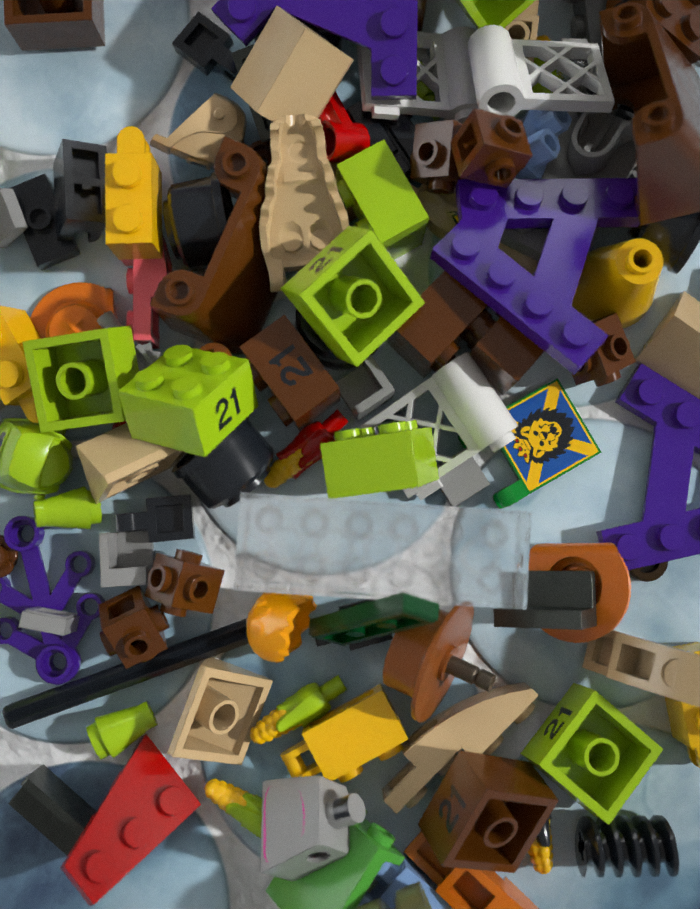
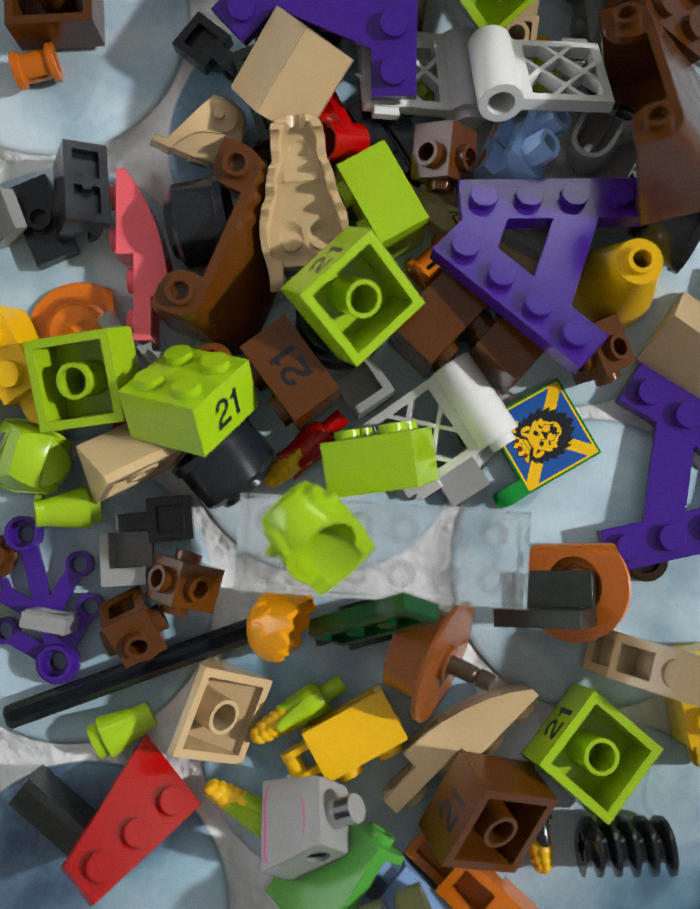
(36, 66): none -> orange bush
(133, 198): yellow brick -> none
(315, 537): none -> lime helmet
(417, 268): none -> orange bush
(490, 148): reddish brown brick -> none

